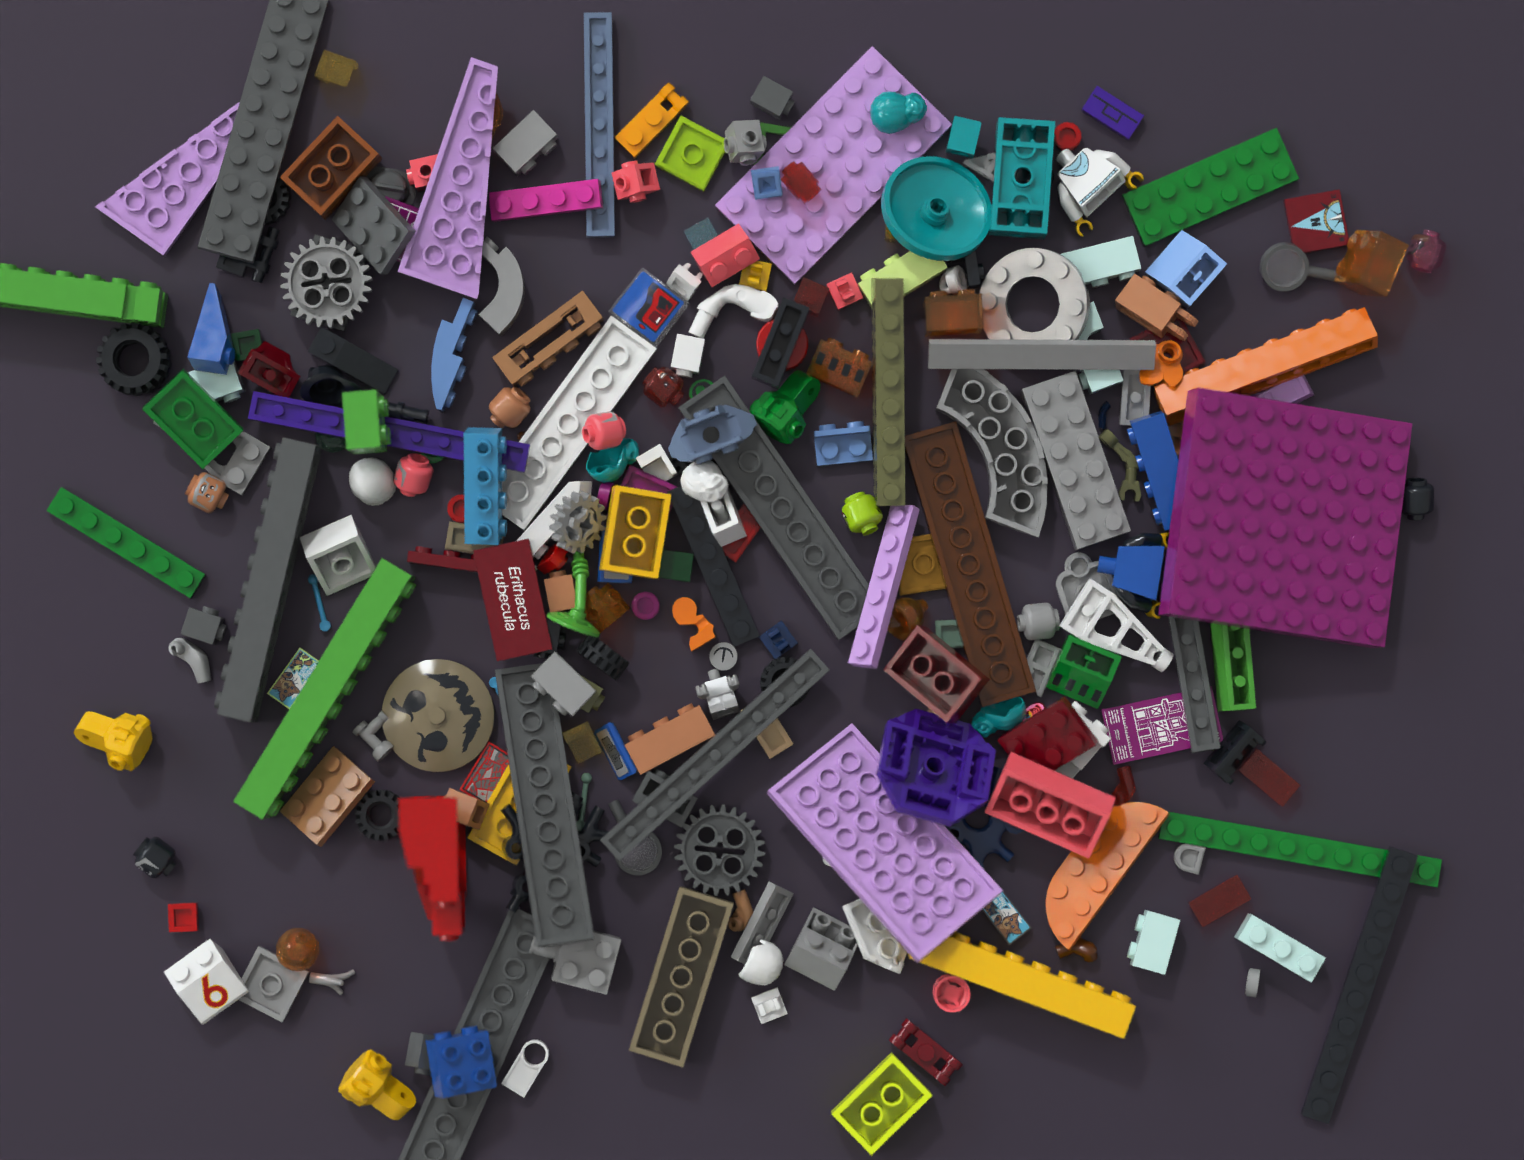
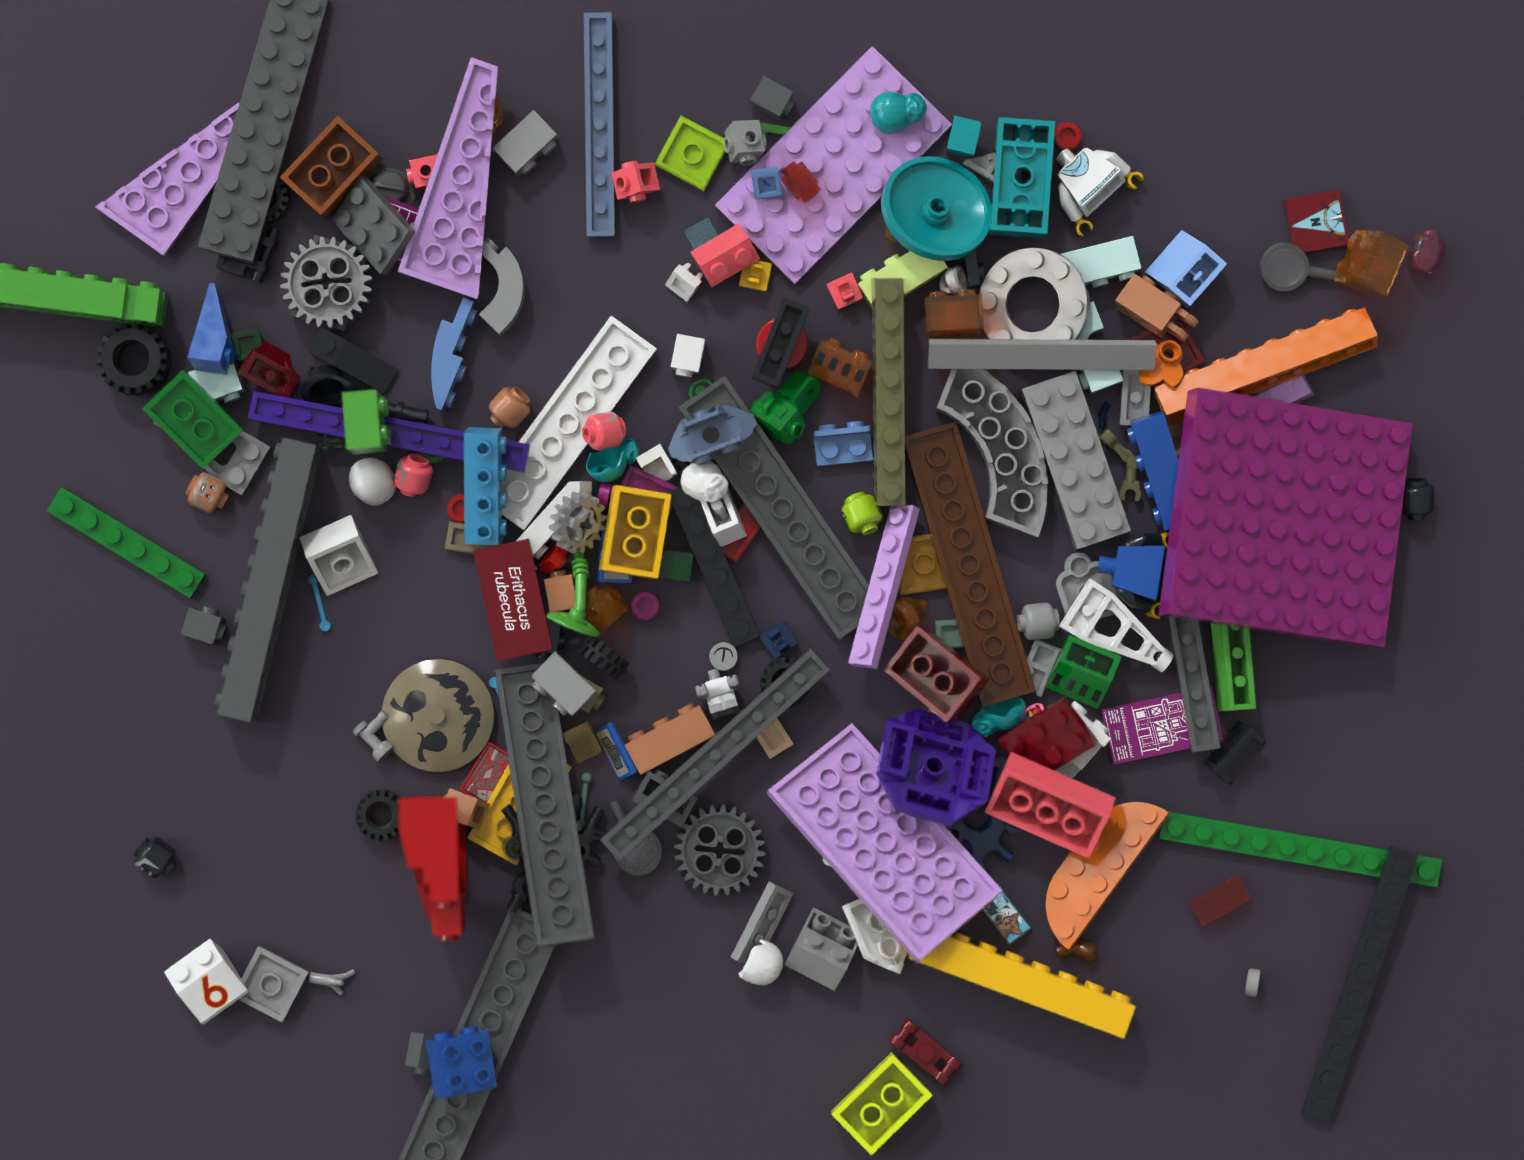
(122, 738): yellow piece -> none
(183, 917): red plate -> none
(193, 656): light grey arm -> none
(293, 678): tile -> none
(297, 949): clear orange helmet -> none
(324, 690): bright green brick -> none
(327, 796): medium nougat plate -> none
(335, 68): clear yellow panel -> none
(371, 1083): yellow piece -> none
(449, 559): dark red plate -> none
(523, 1073): white piece -> none
(545, 200): dark pink plate -> none
(566, 342): medium nougat brick -> none
(583, 963): light grey brick -> none
(649, 307): slope -> none
(650, 121): light orange plate -> none
(663, 387): clear red head -> none
(681, 976): dark tan brick -> none
(685, 613): orange leg -> none
(742, 913): medium nougat arm -> none
(760, 304): white piece -> none
(769, 1005): white tile -> none
(812, 295): clear red brick -> none
(951, 993): coral wheel -> none
(1112, 112): dark purple tile -> none
(1126, 787): clear red arm -> none
(1153, 941): light aqua brick -> none
(1189, 857): light grey tile -> none
(1210, 187): green plate -> none
(1269, 777): clear red plate -> none
(1279, 947): light aqua arch -> none

